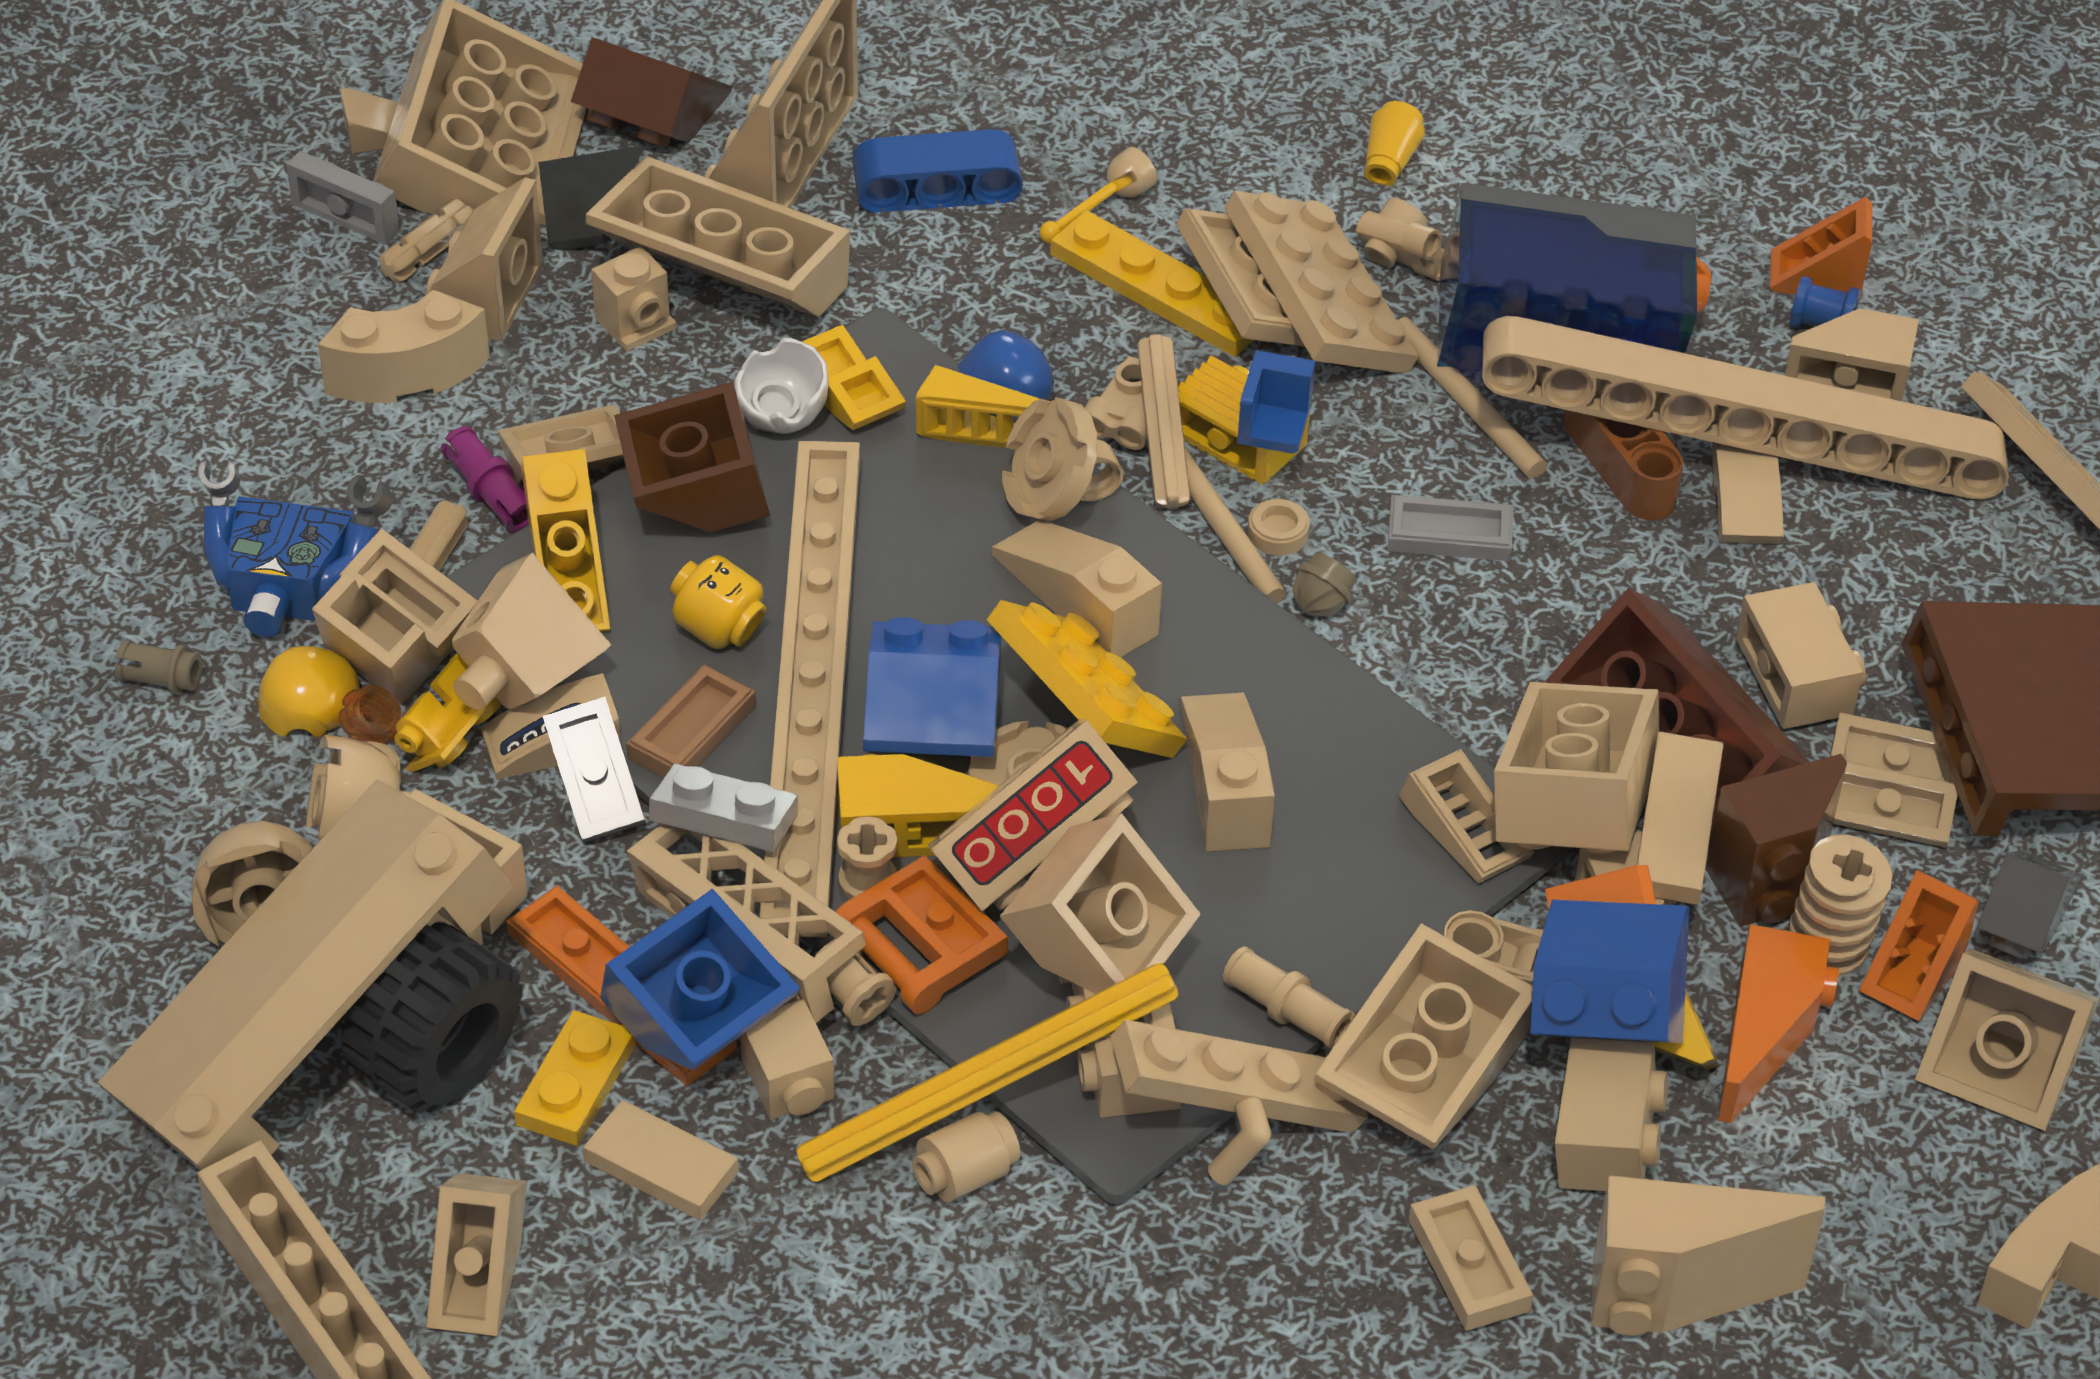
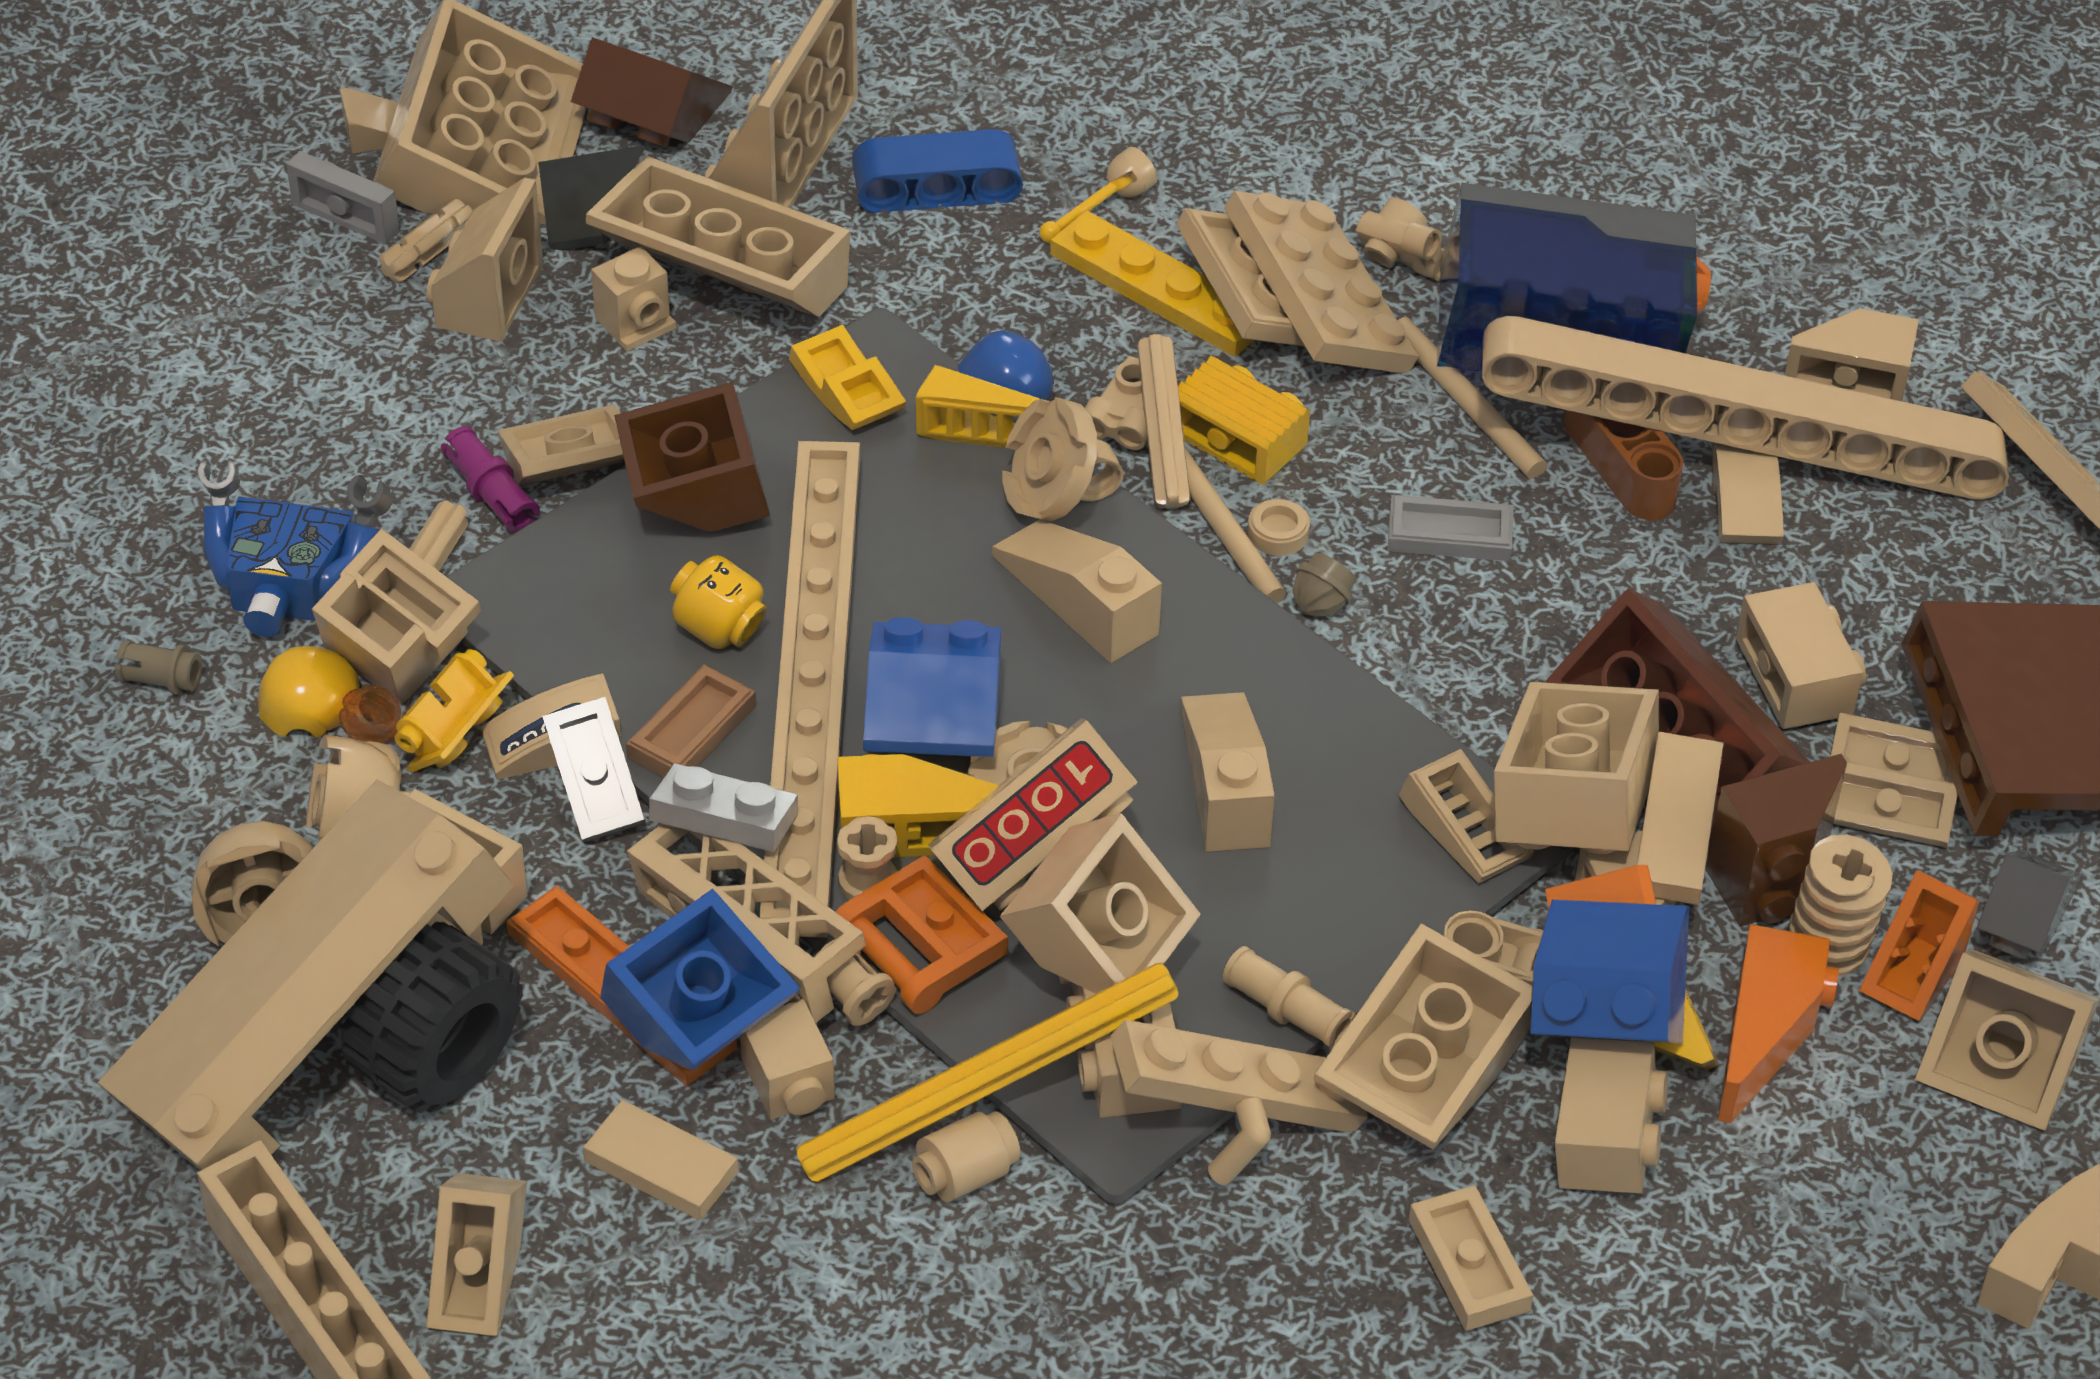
(404, 349): tan brick -> none
(522, 638): tan torso -> none
(565, 528): yellow slope -> none
(575, 1078): yellow plate -> none
(782, 387): white hair -> none
(1088, 678): yellow plate -> none
(1276, 402): blue panel -> none
(1393, 139): yellow cone -> none
(1696, 1251): tan slope -> none
(1819, 304): blue bush -> none
(1829, 252): orange slope -> none

